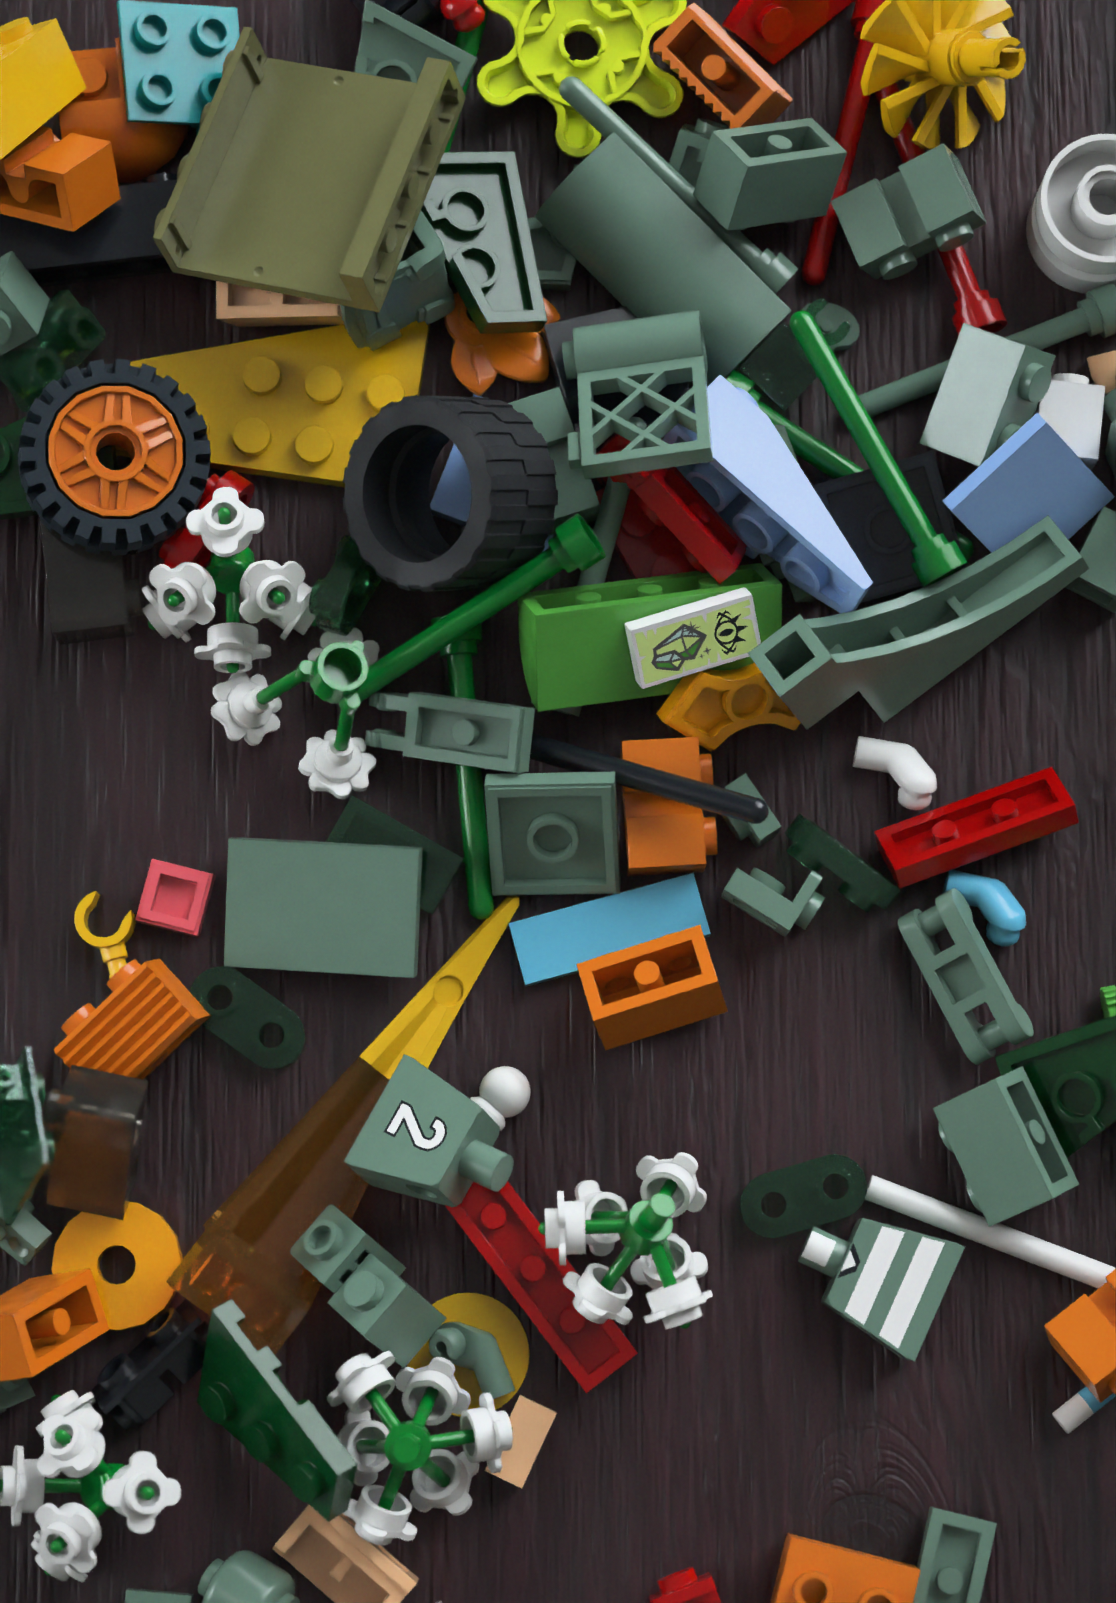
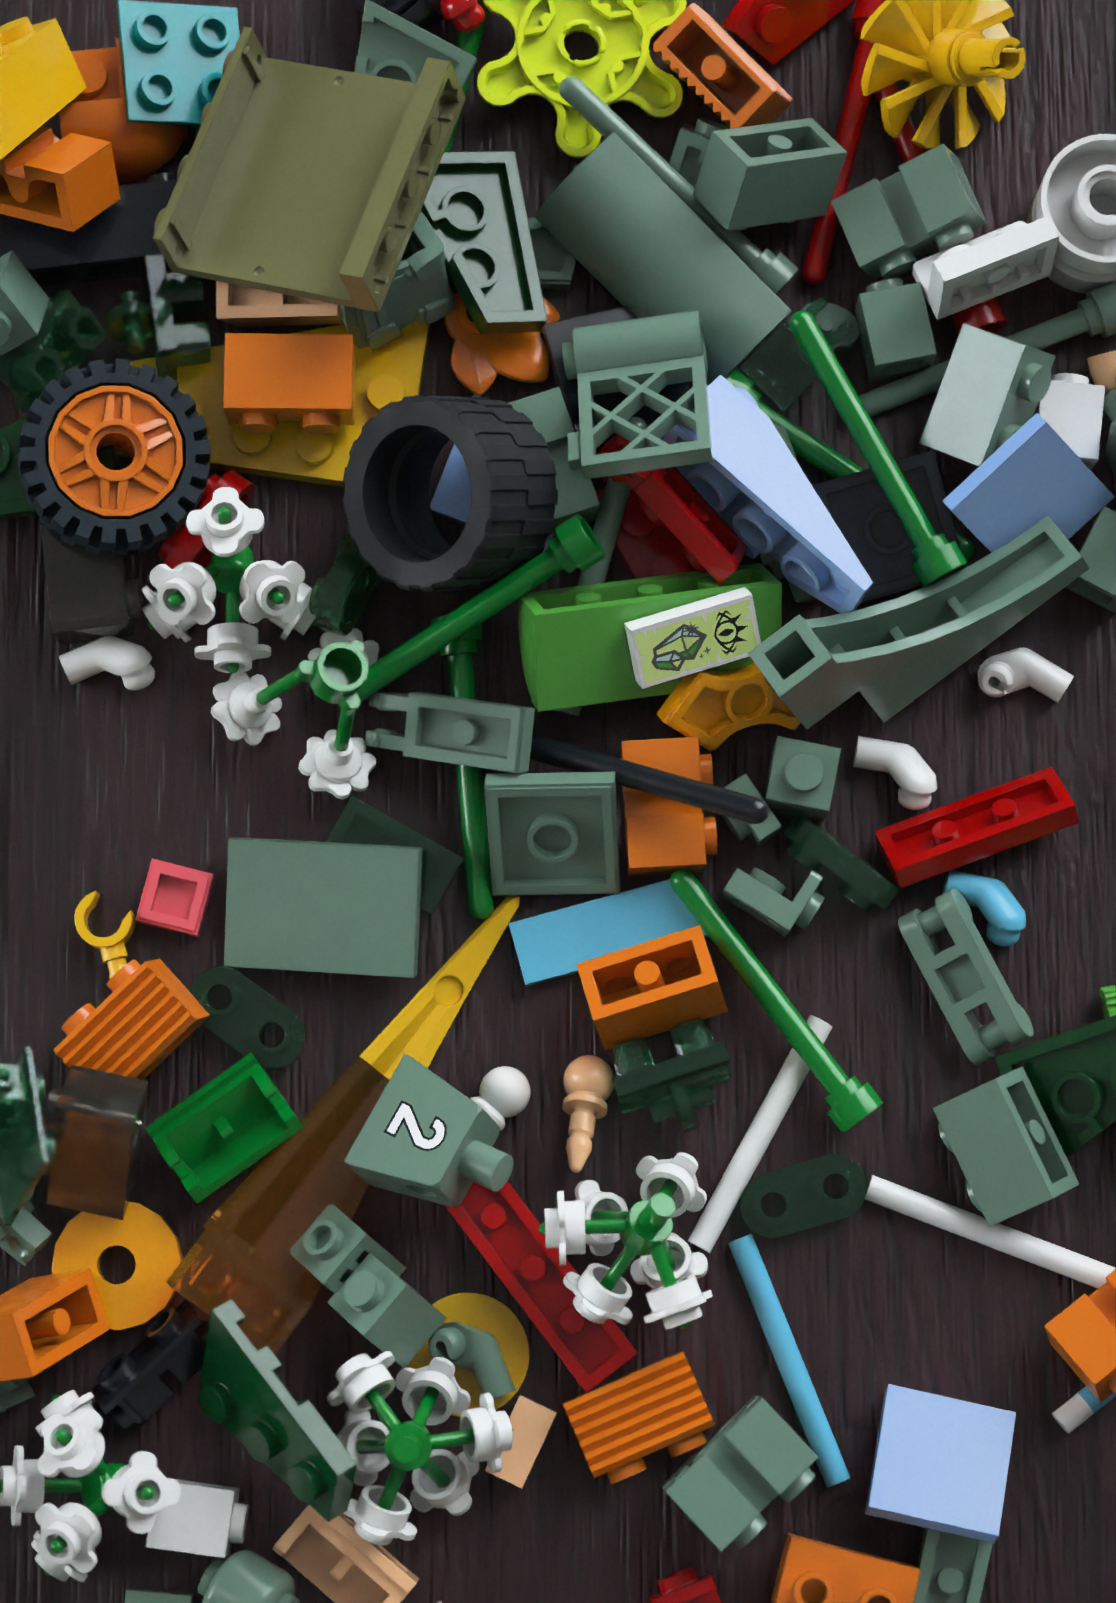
(110, 655): none -> white arm
(166, 295): none -> clear green hips
(201, 1521): none -> white brick
(224, 1127): none -> green hinge
(289, 380): none -> orange brick
(588, 1085): none -> light nougat bar
(640, 1416): none -> orange brick
(673, 1085): none -> clear green hips
(741, 1473): none -> sand green brick
(754, 1144): none -> white bar
(789, 1360): none -> medium azure bar
(801, 778): none -> sand green brick
(847, 1097): none -> green piece
(884, 1280): torso -> none
(894, 329): none -> sand green brick
(941, 1463): none -> light blue tile
(987, 266): none -> white bracket
(1021, 669): none -> white arm

